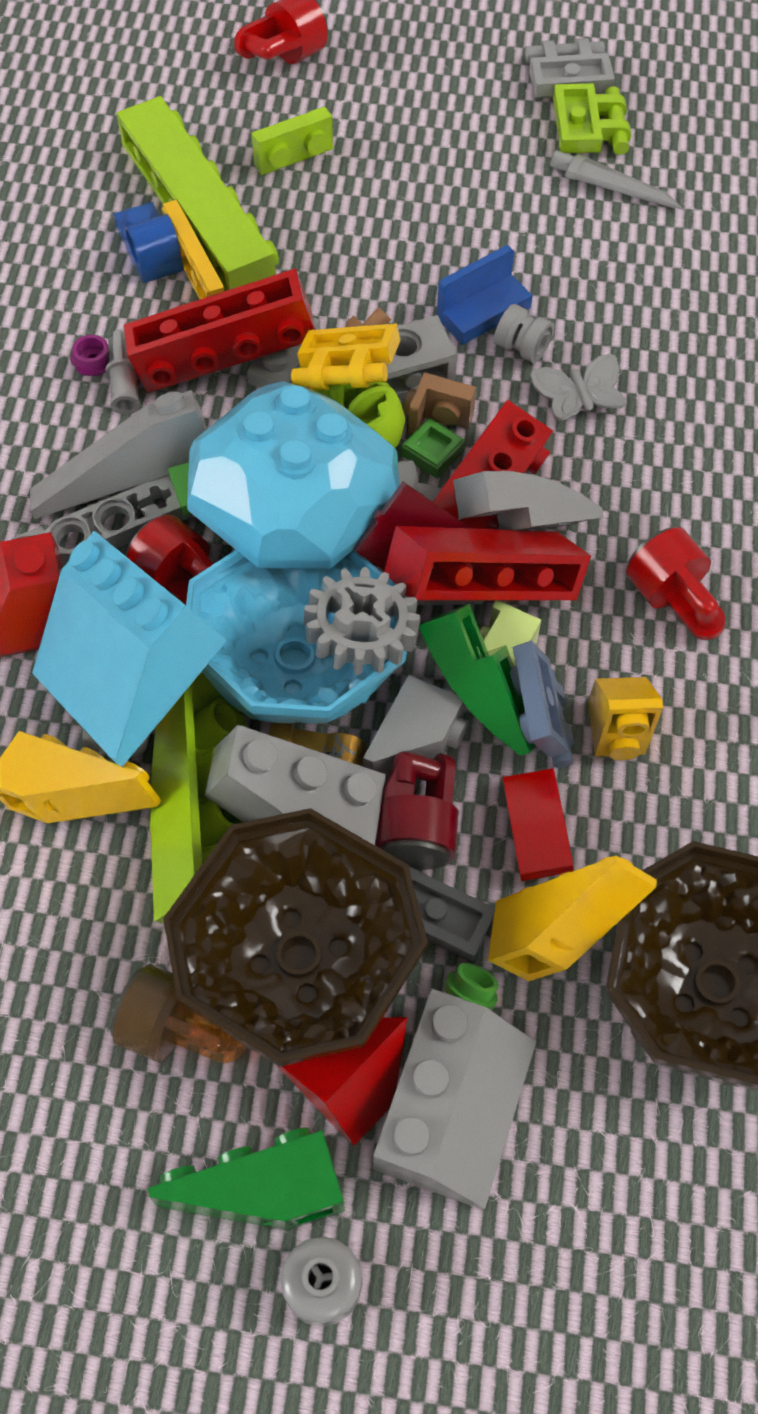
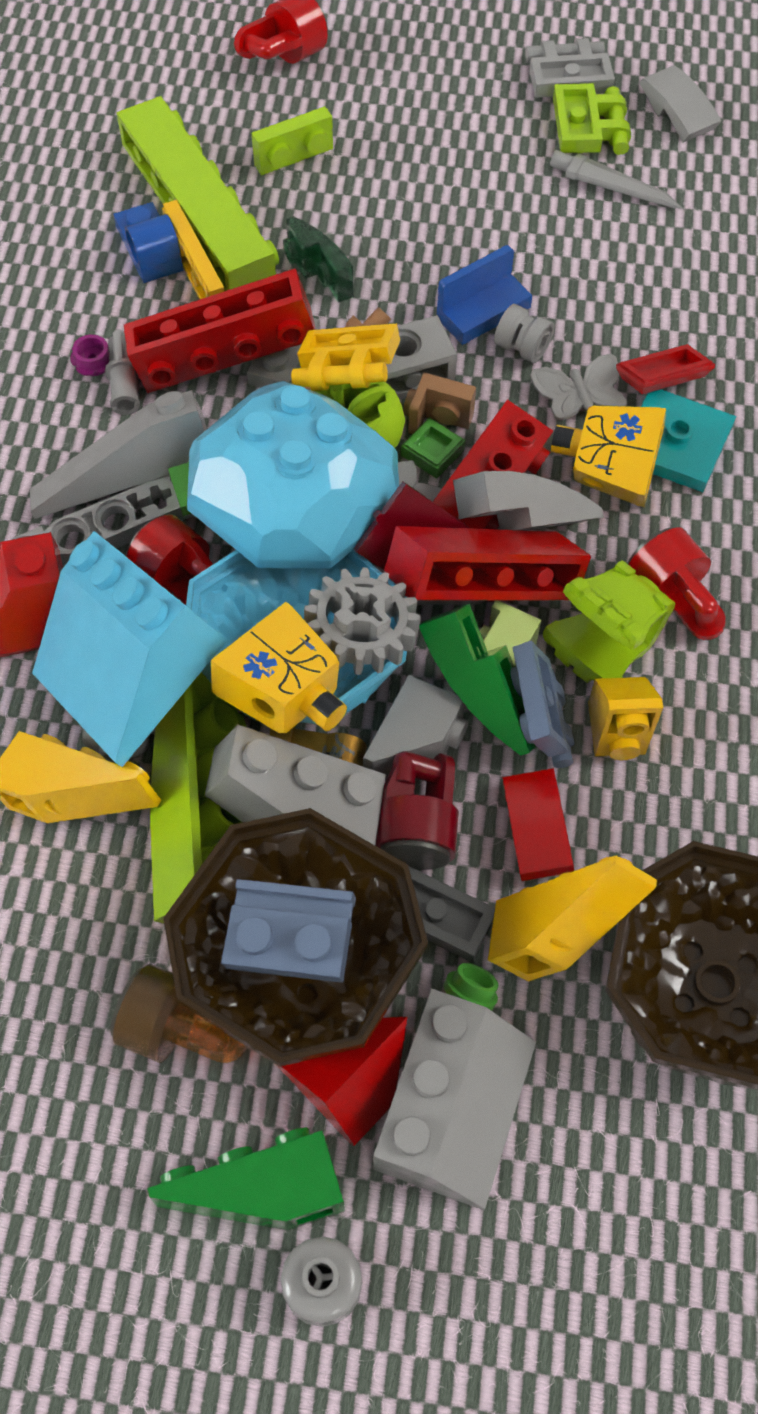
(280, 674): none -> yellow torso
(289, 930): none -> sand blue plate
(318, 256): none -> clear green slope
(614, 449): none -> yellow torso
(616, 624): none -> lime piece
(664, 369): none -> red tile
(683, 101): none -> light grey slope
(690, 439): none -> teal plate

